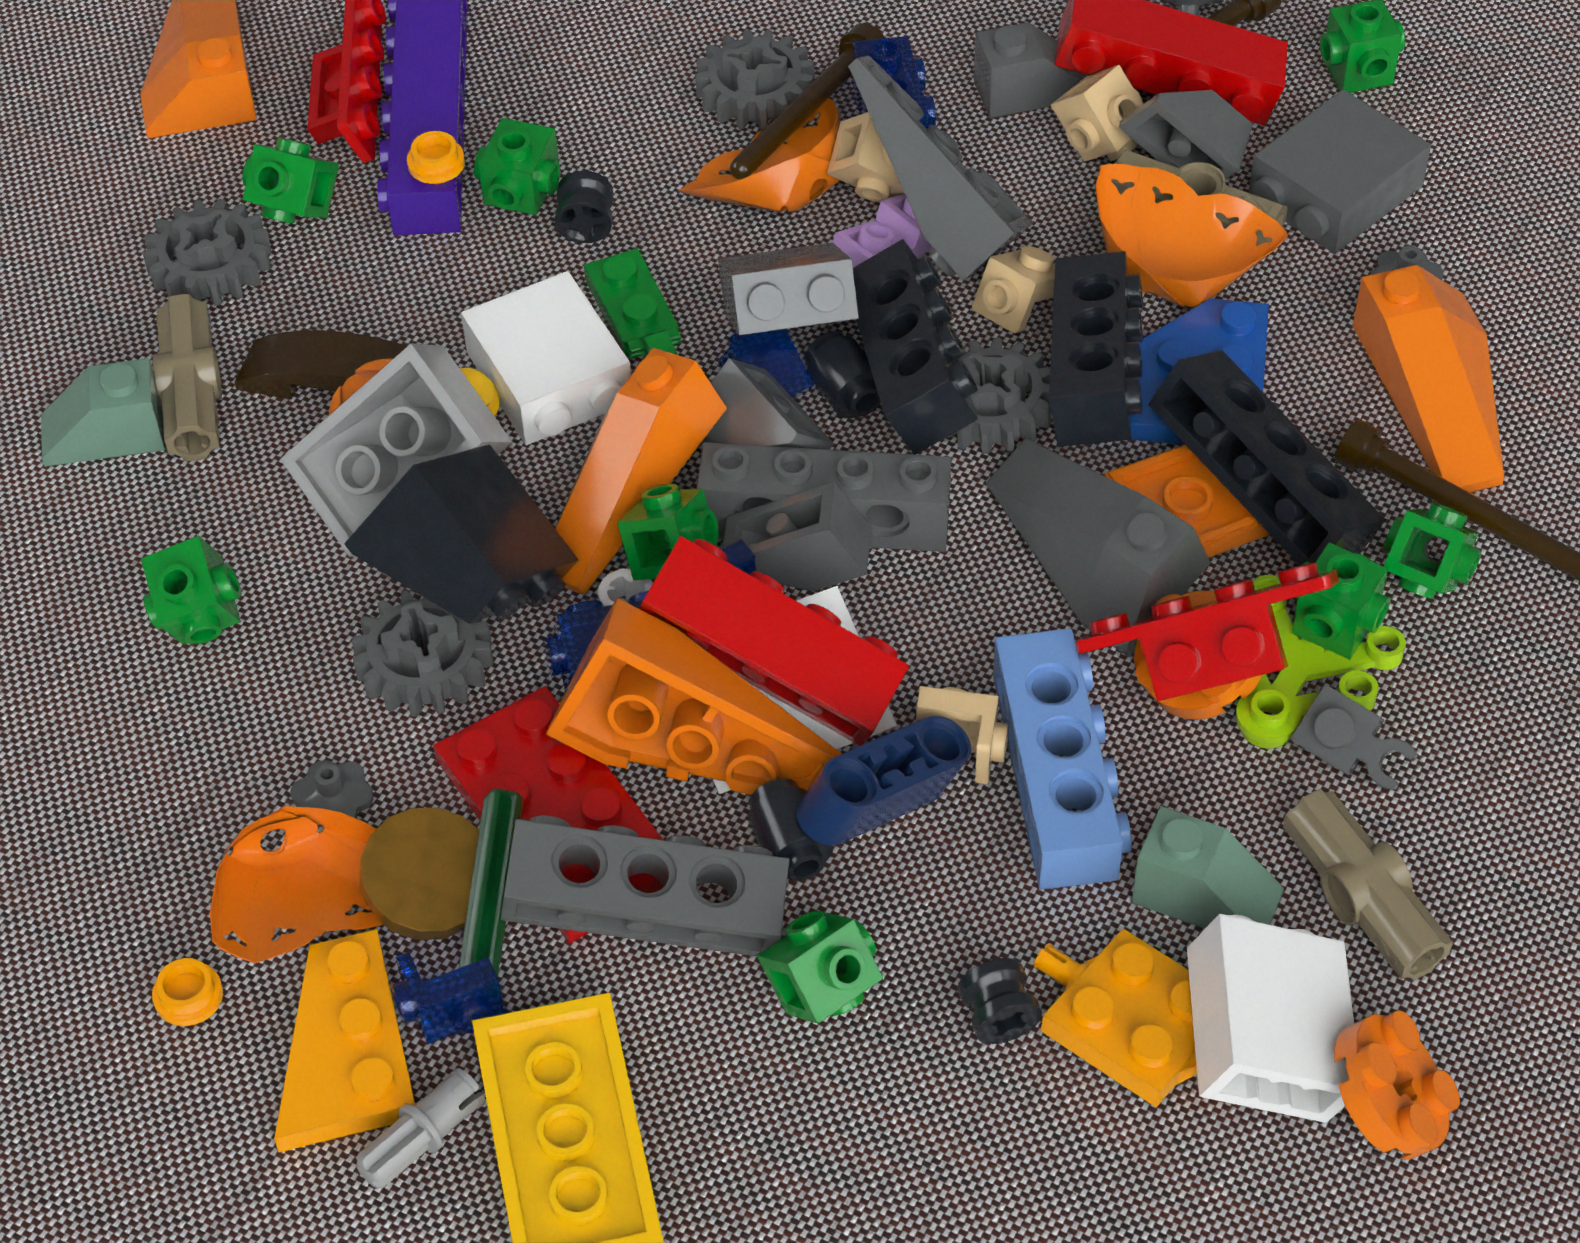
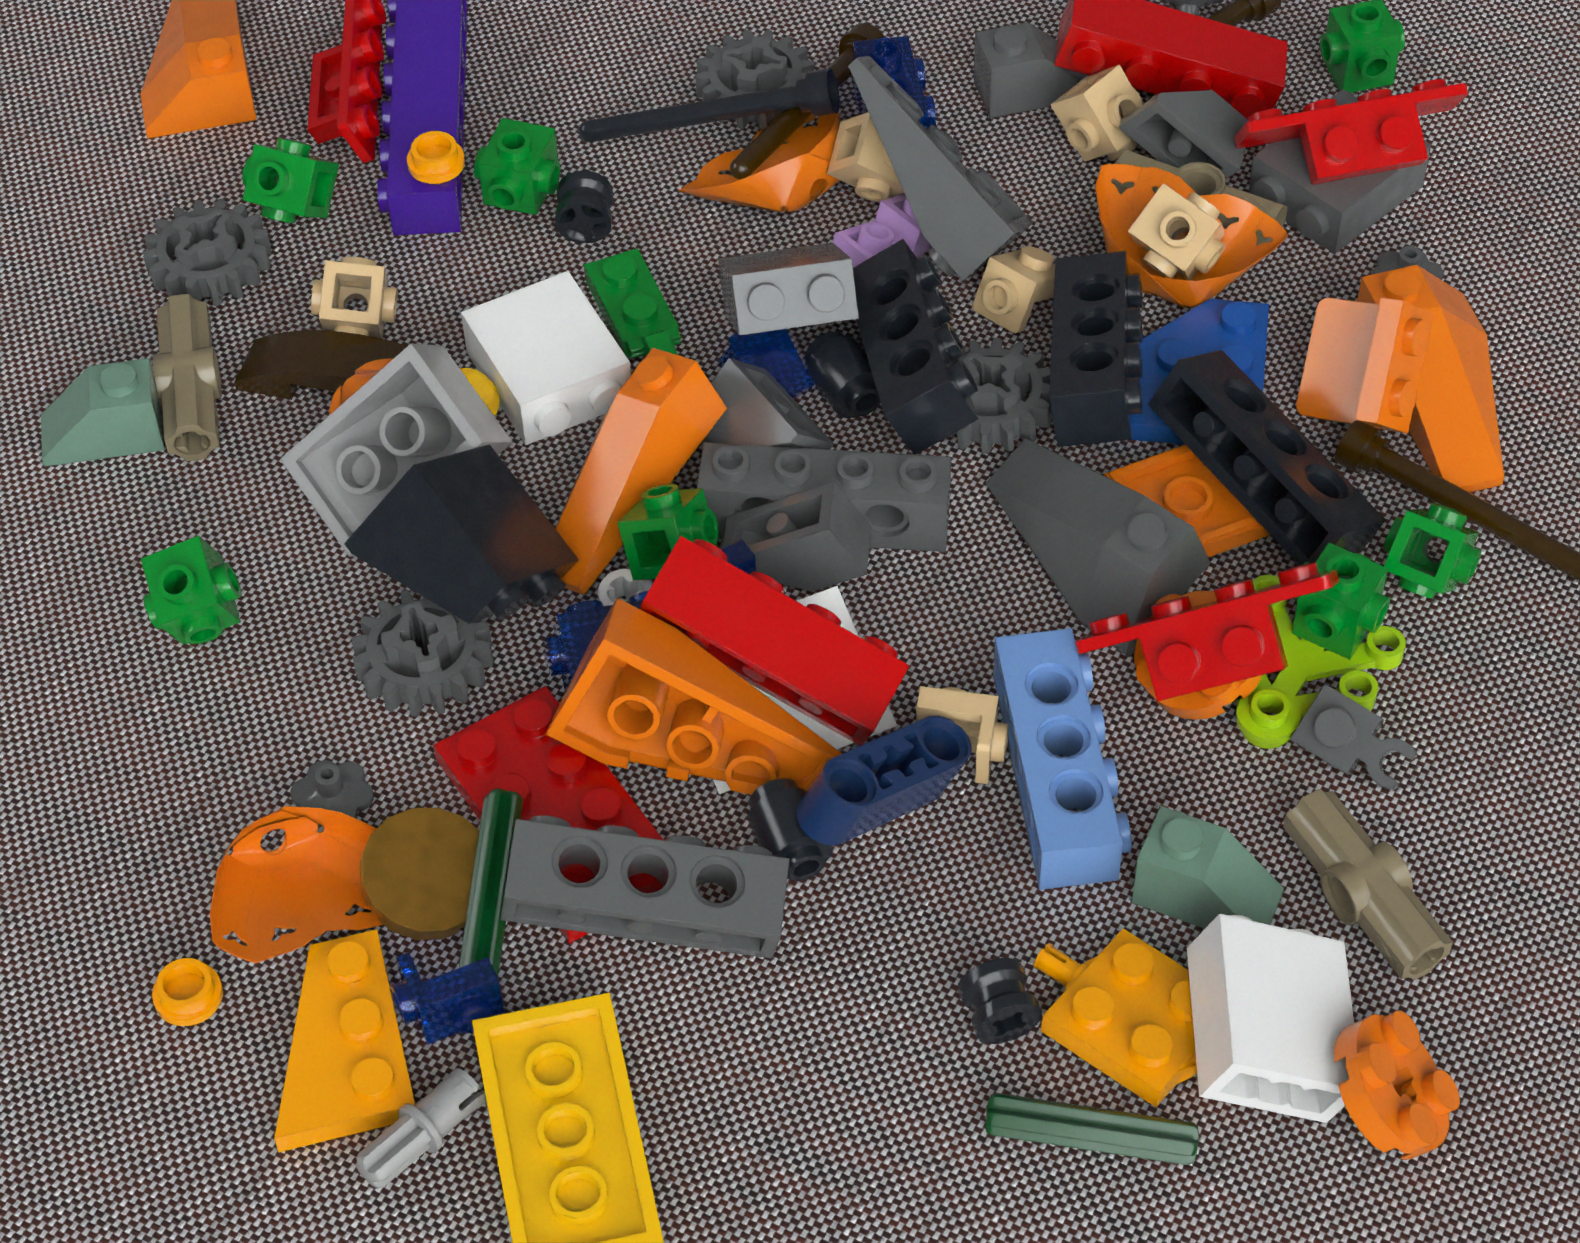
(350, 280): none -> tan brick
(813, 94): none -> black piece
(821, 966): green brick -> none
(1092, 1128): none -> axle
(1166, 218): none -> tan brick
(1356, 137): none -> red bracket
(1364, 362): none -> orange bracket

